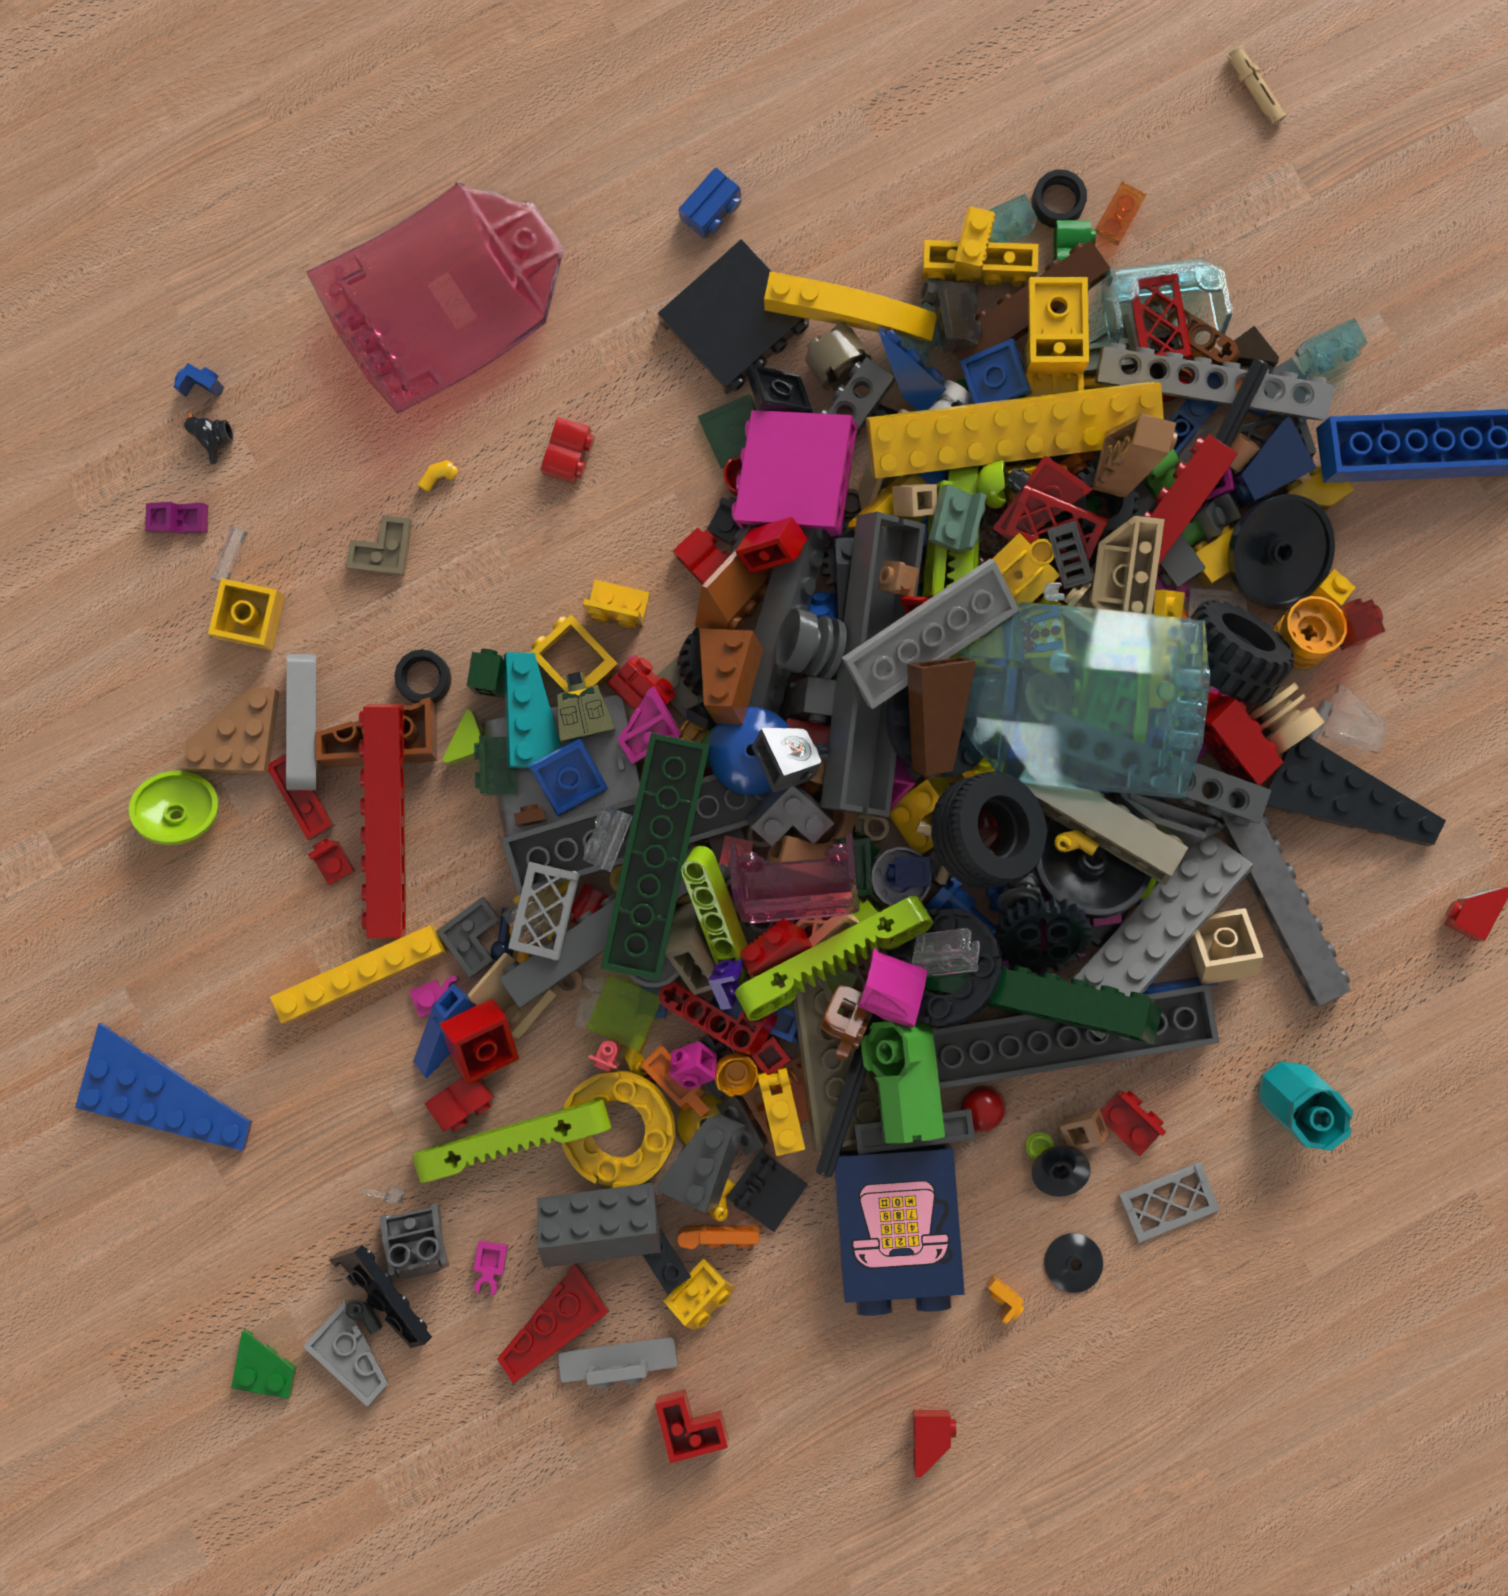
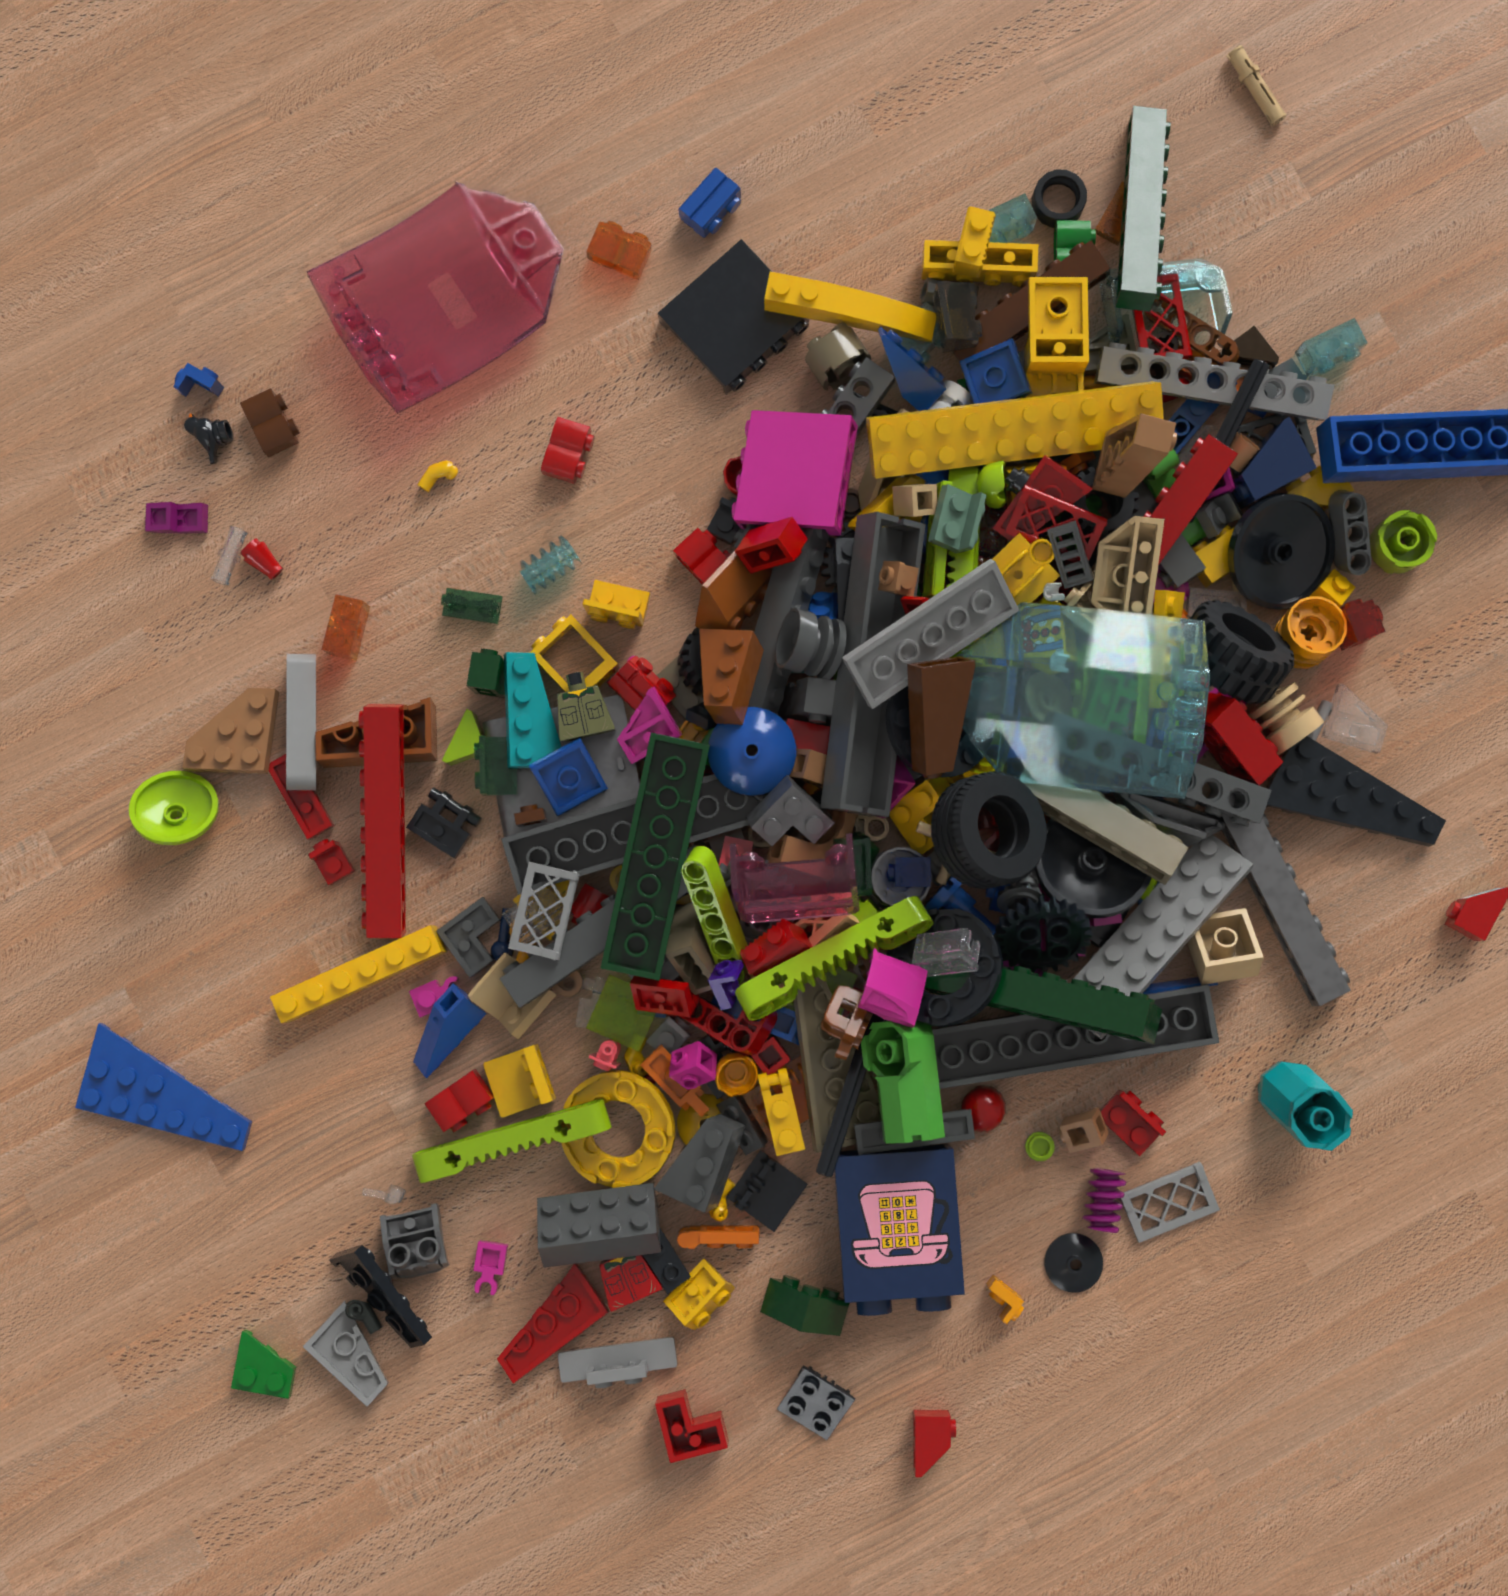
(246, 614): yellow brick -> none
(261, 558): none -> red cone
(270, 423): none -> reddish brown brick
(346, 627): none -> clear orange brick
(387, 555): dark tan plate -> none
(417, 656): black tyre -> none
(440, 831): none -> black plate
(471, 605): none -> clear green hinge
(479, 1041): red brick -> none
(519, 1080): none -> yellow bracket
(548, 564): none -> clear light blue piece
(607, 837): clear plate -> none
(619, 250): none -> clear orange brick
(627, 1280): none -> red torso
(663, 996): none -> red bracket
(670, 1034): none -> light grey bracket
(726, 428): clear green tile -> none
(778, 390): black plate -> none
(788, 756): flat silver torso -> none
(805, 1306): none -> dark green brick
(816, 1402): none -> hinge
(1063, 1179): black dish -> none
(1075, 840): yellow arm -> none
(1104, 1200): none -> magenta piece
(1142, 209): none -> brick
(1358, 542): none -> dark grey beam
(1408, 526): none -> lime brick

